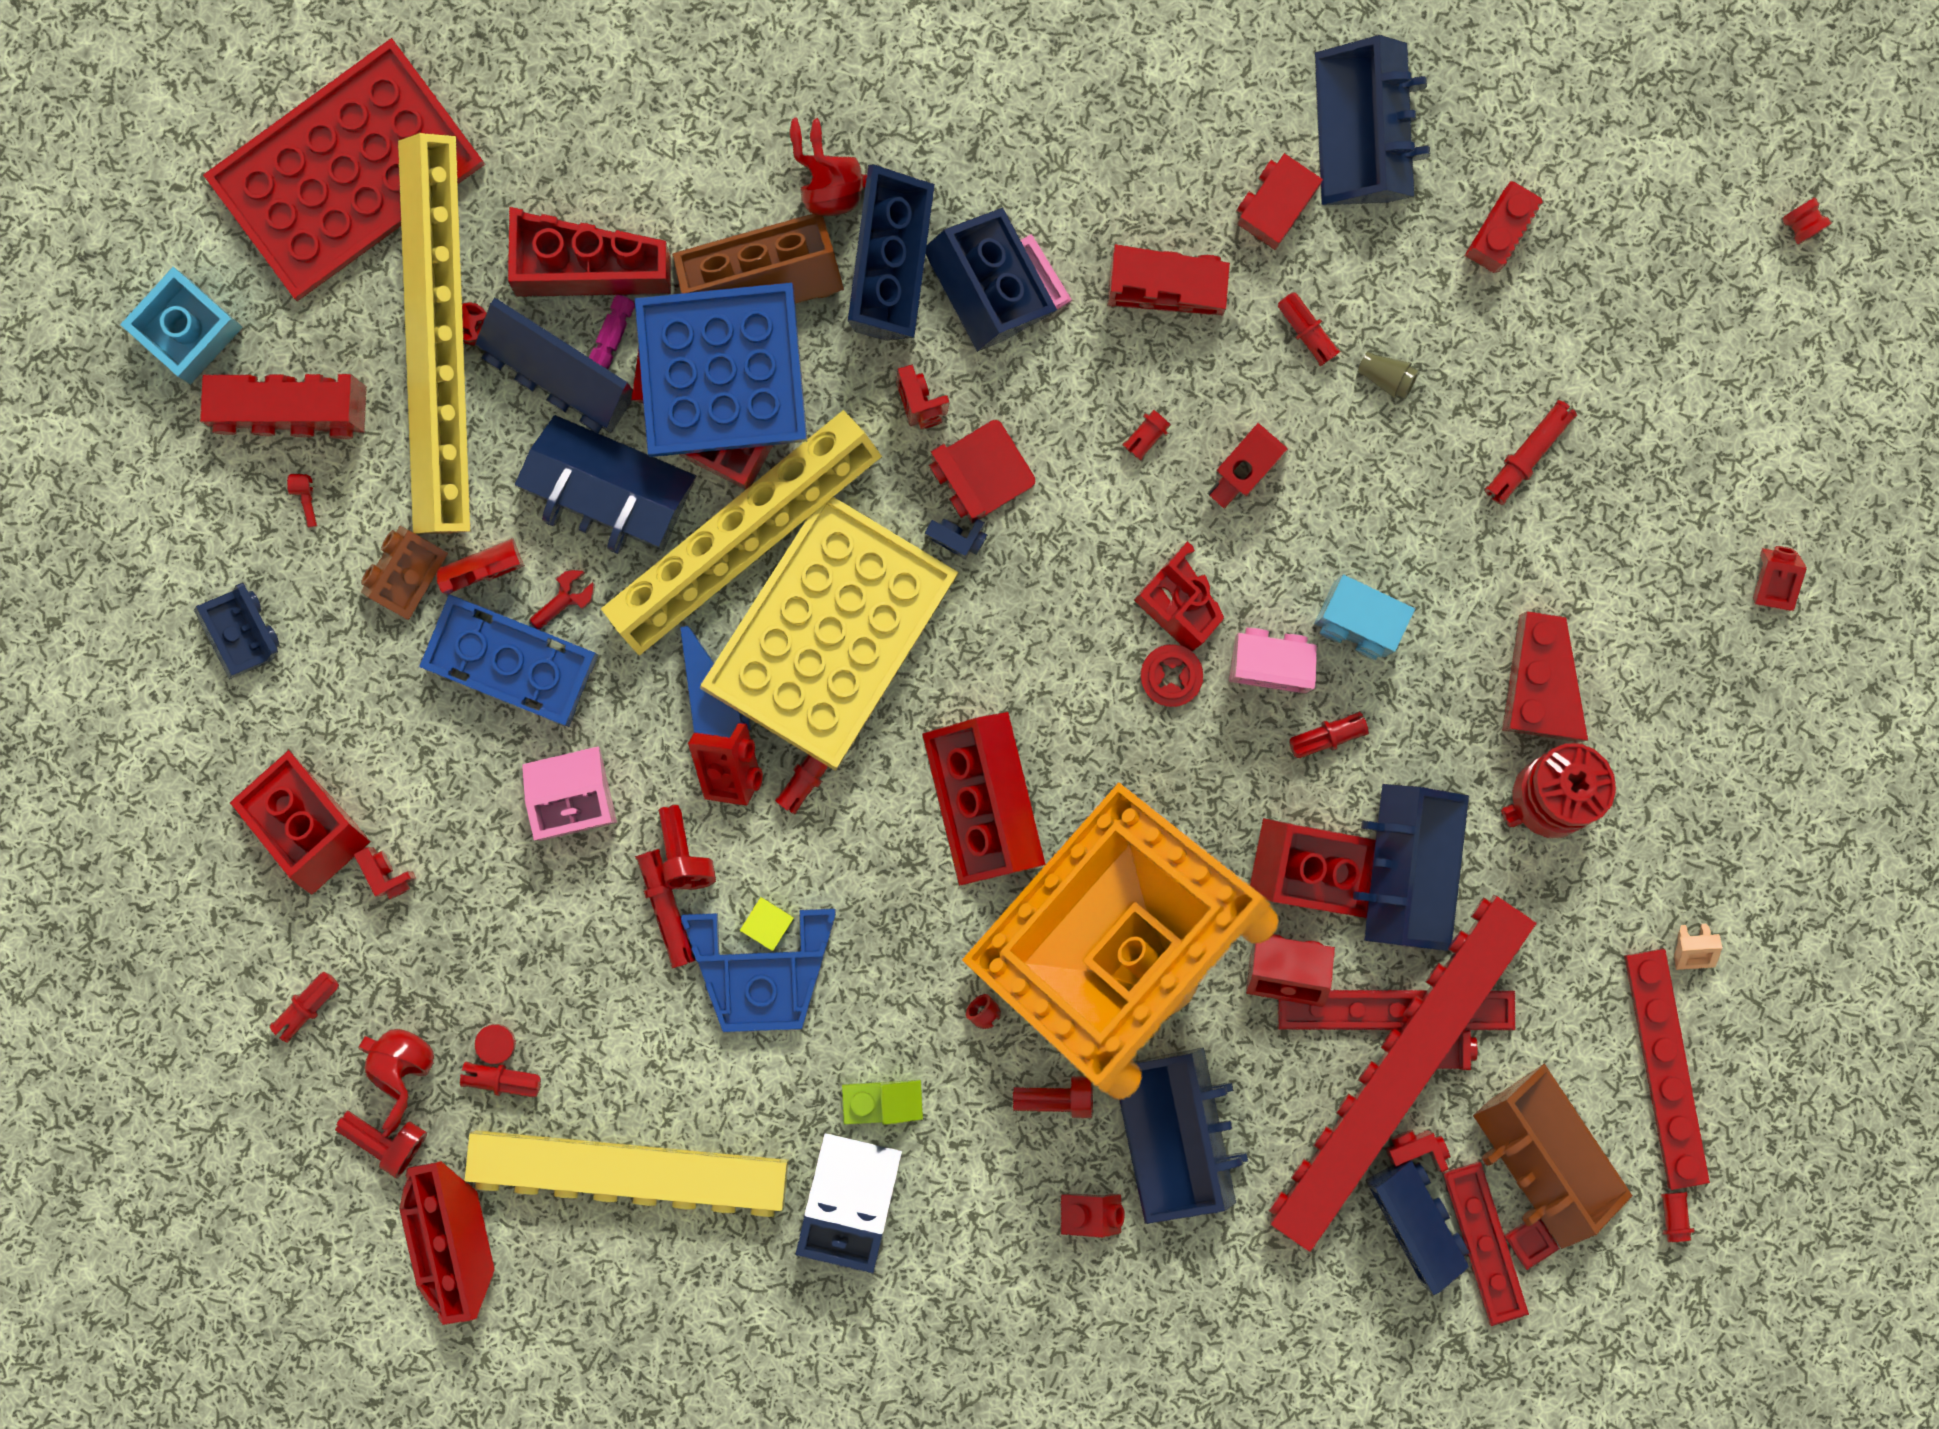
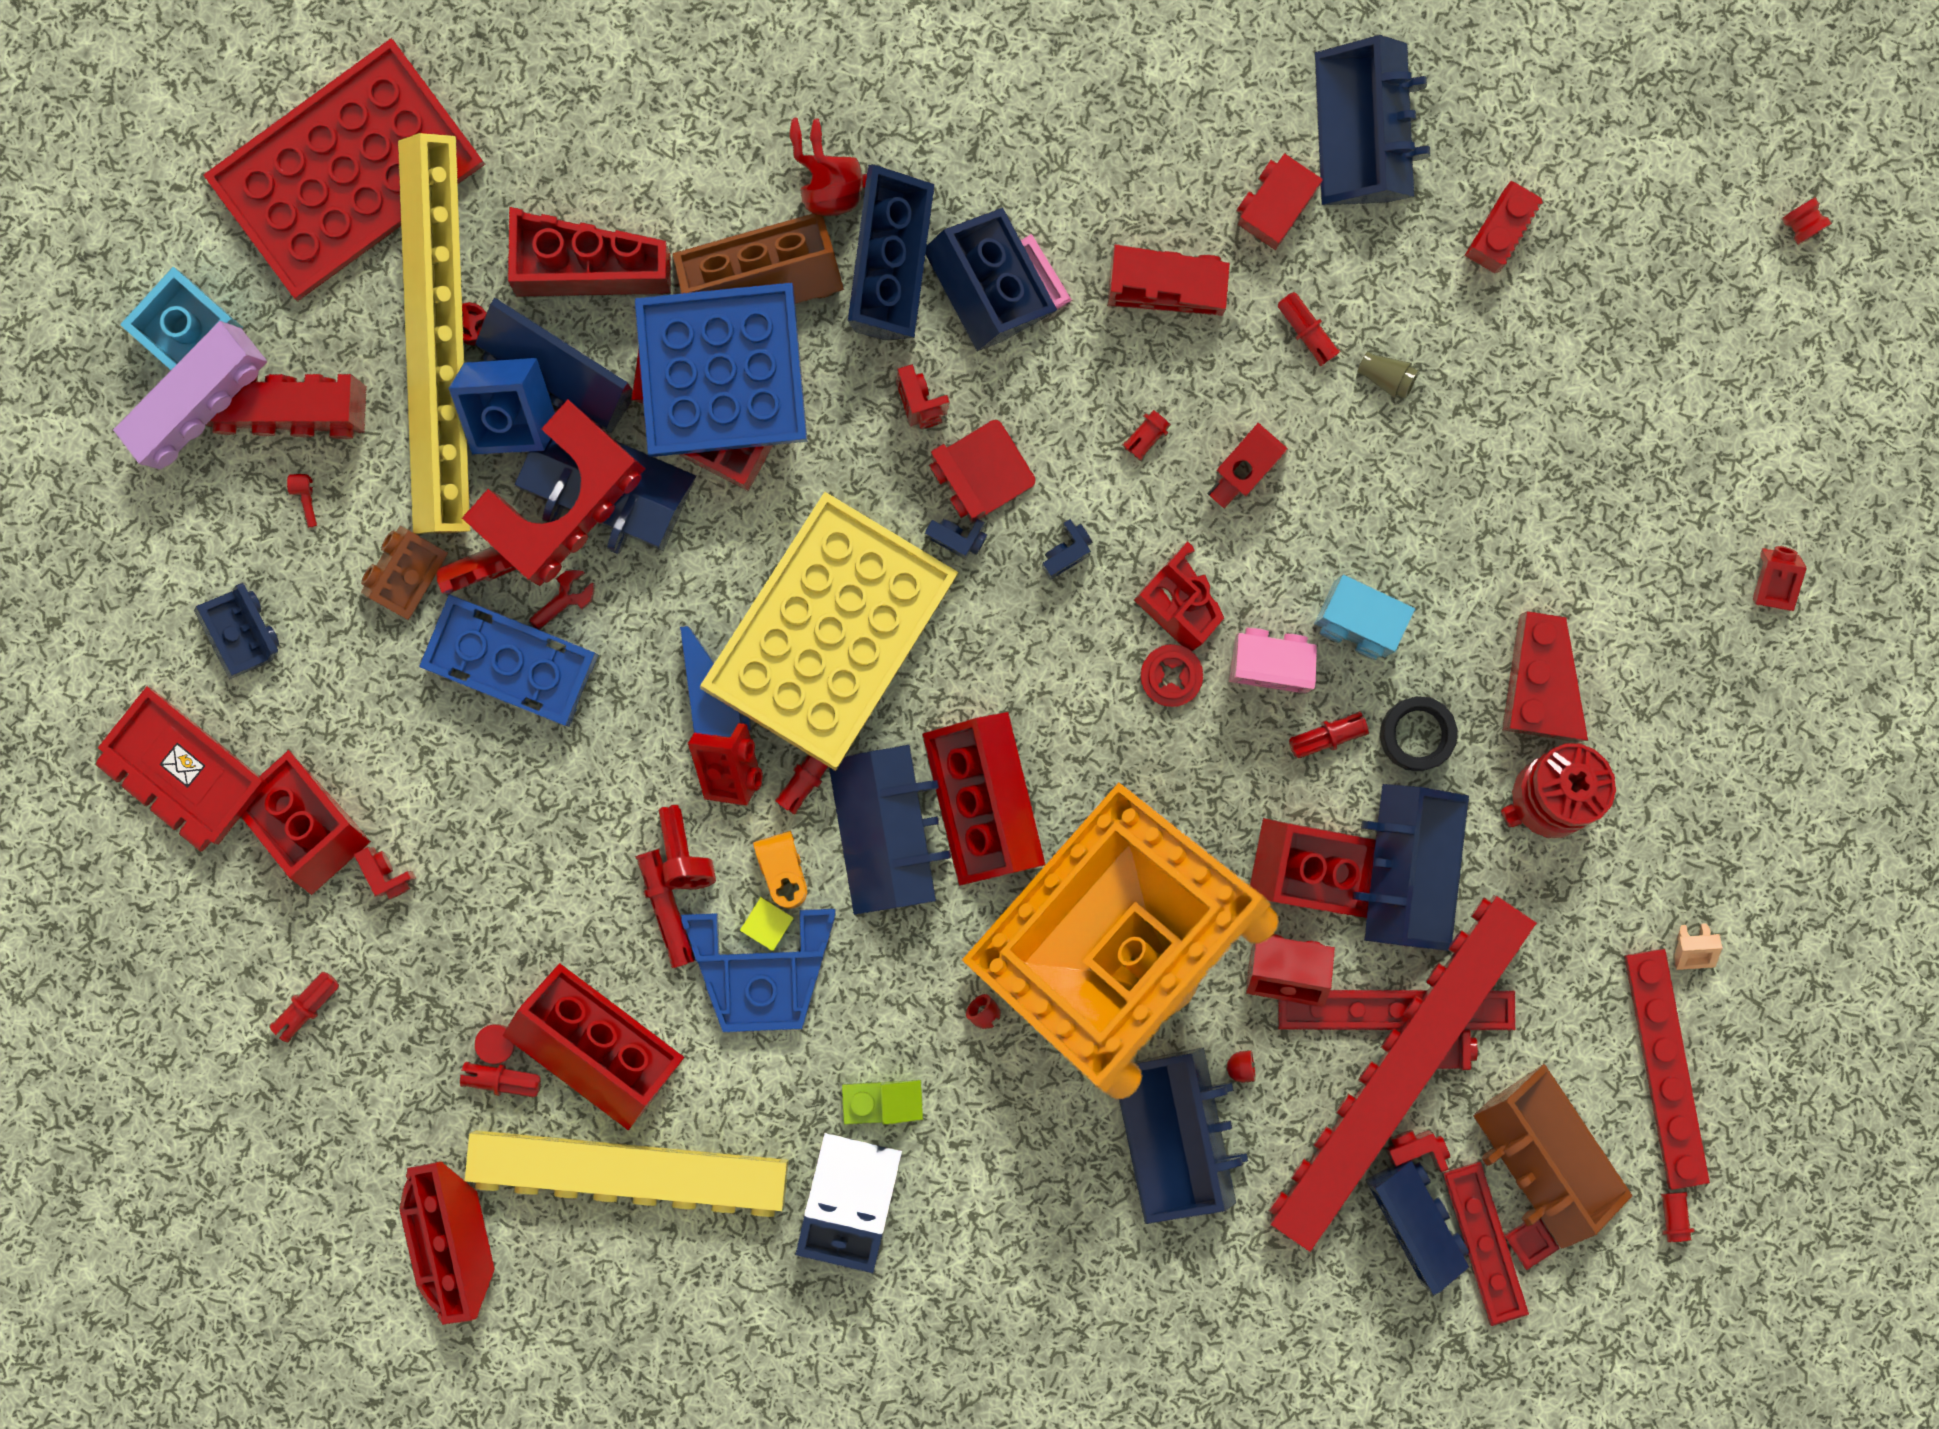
(182, 767): none -> red hinge
(190, 396): none -> lavender brick
(391, 1059): red hair -> none
(393, 1154): red piece -> none
(502, 405): none -> blue brick
(567, 794): bright pink slope -> none
(593, 1046): none -> red slope
(605, 474): none -> red arch
(612, 330): dark pink axle -> none
(741, 532): light yellow brick -> none
(781, 863): none -> light orange piece
(884, 830): none -> dark blue piece
(1063, 557): none -> dark blue bracket
(1075, 1099): red piece -> none
(1091, 1215): red bracket -> none
(1240, 1067): none -> red hinge
(1440, 713): none -> black tyre
(1520, 465): red pin -> none

